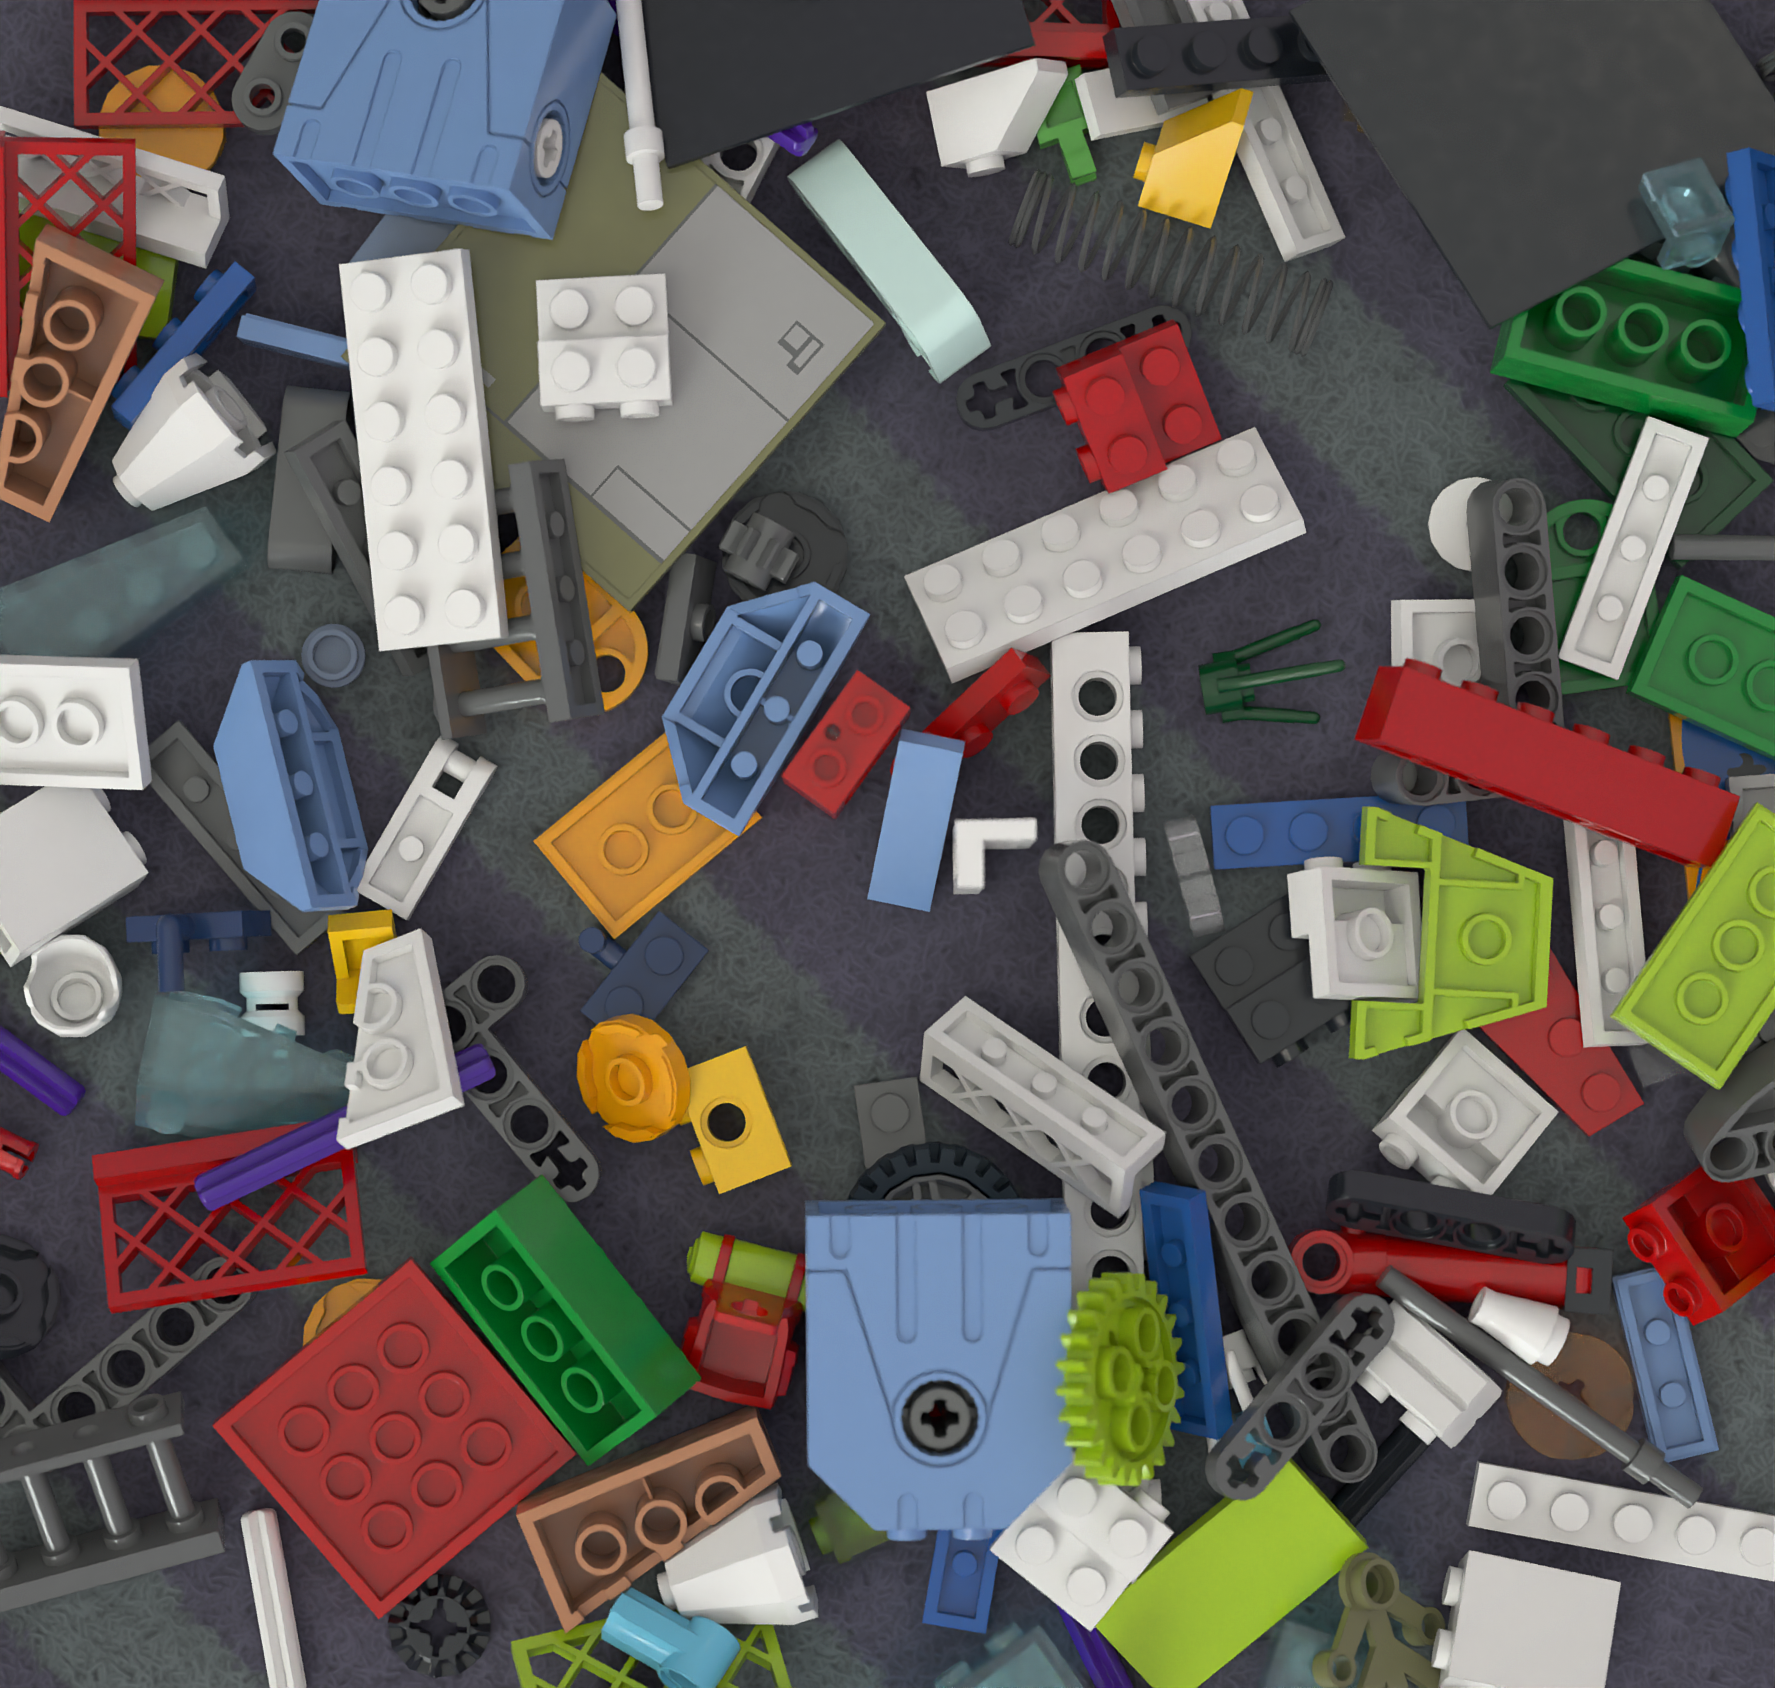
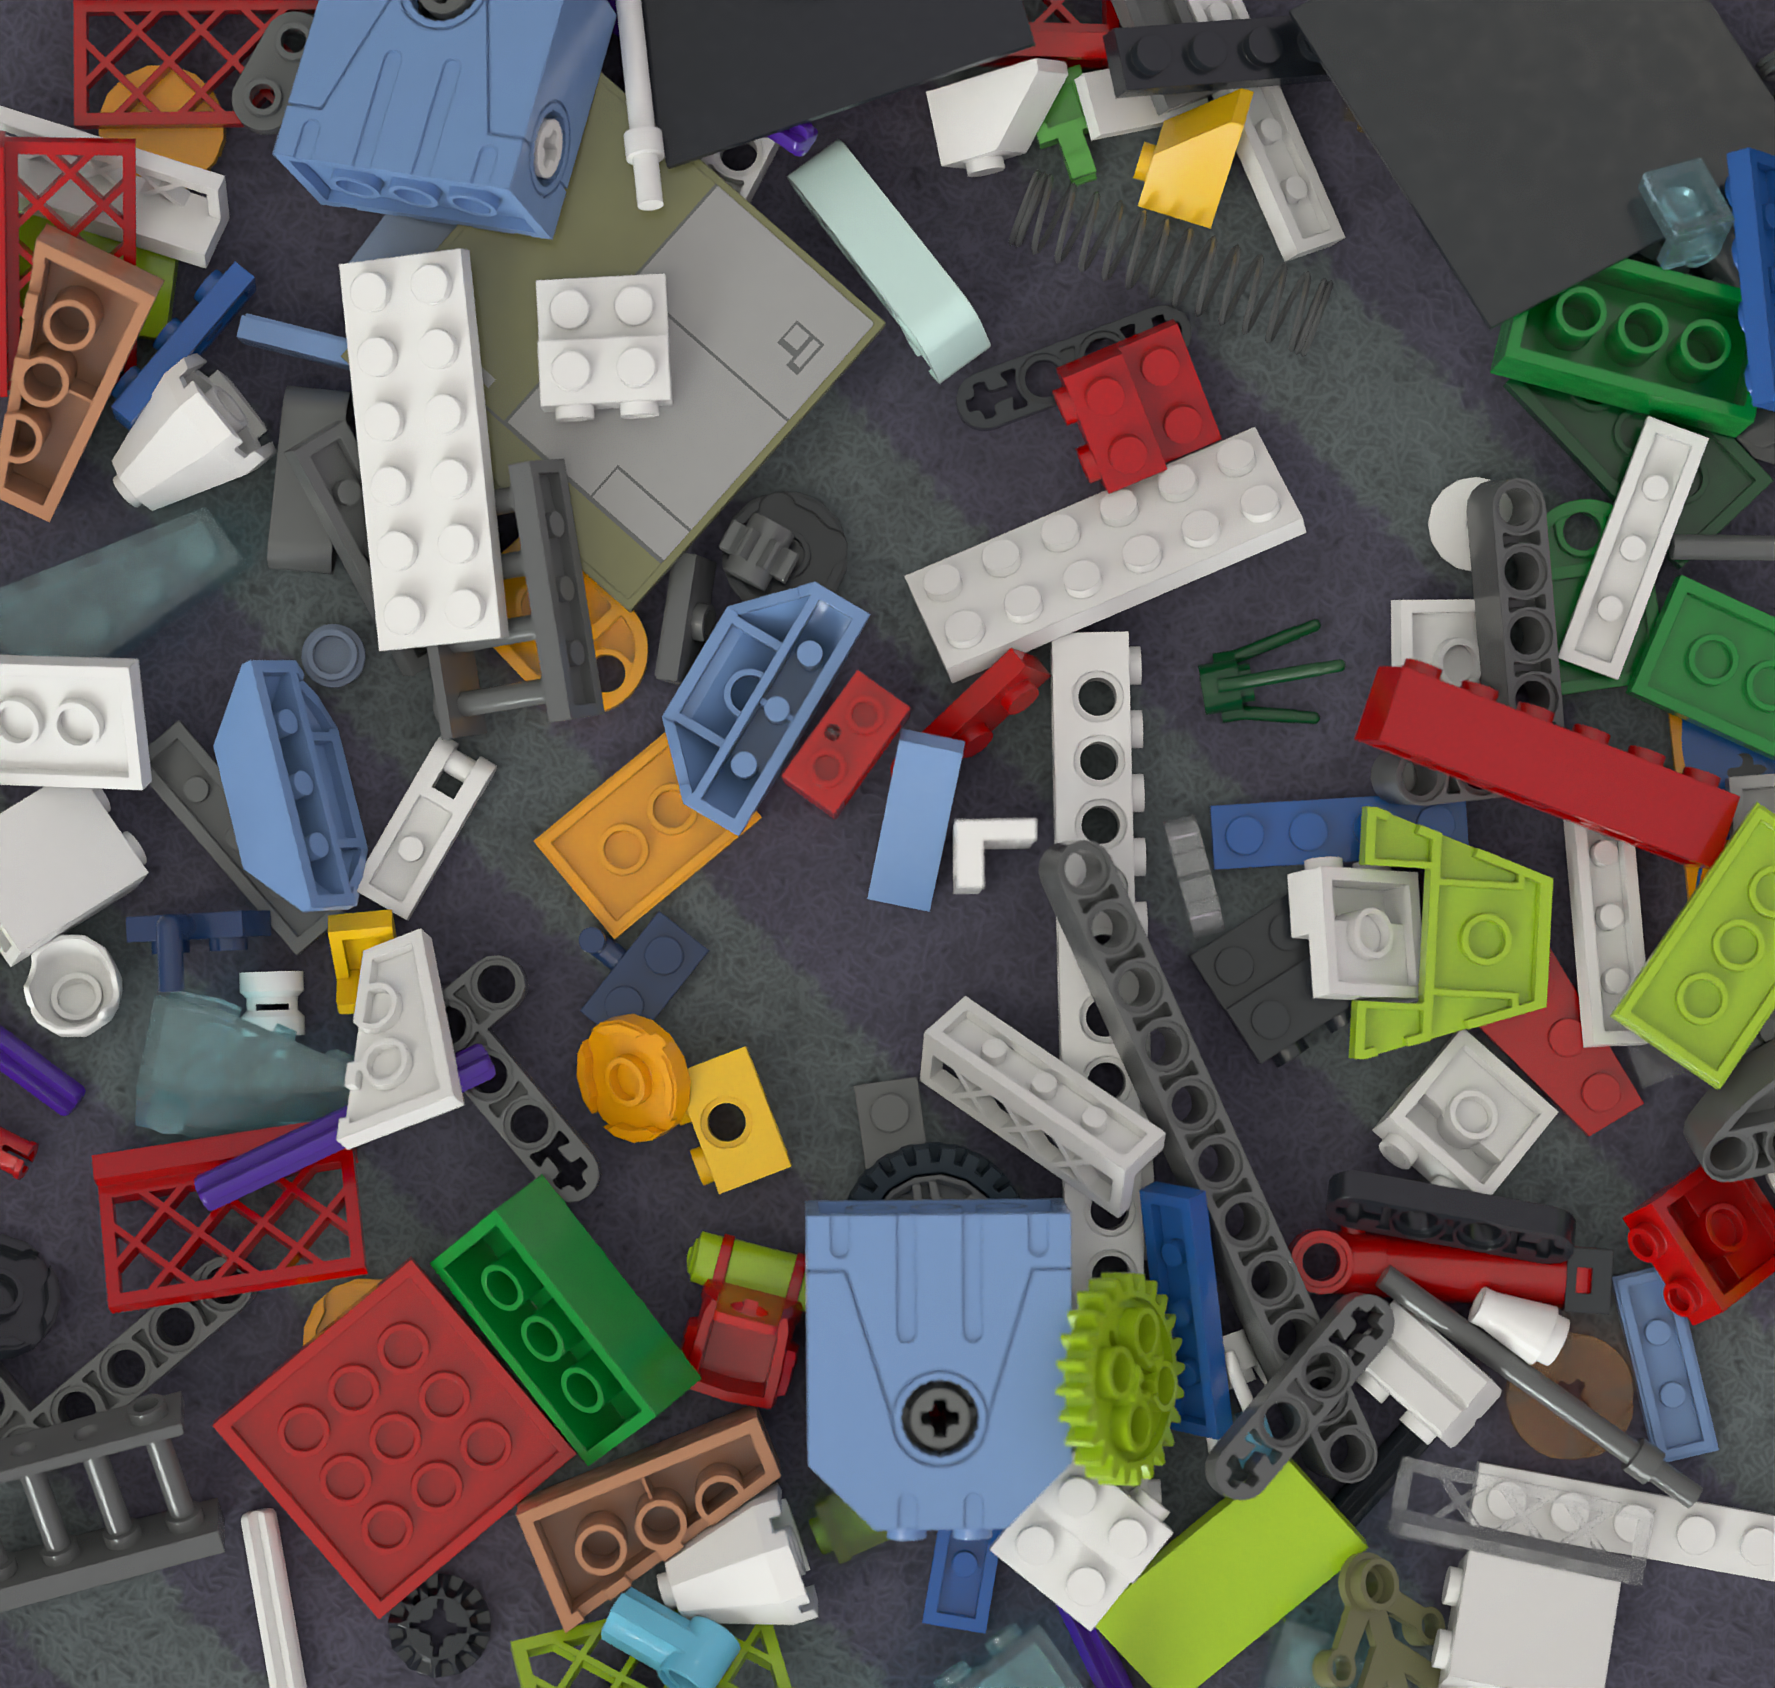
(1464, 1536): none -> clear fence

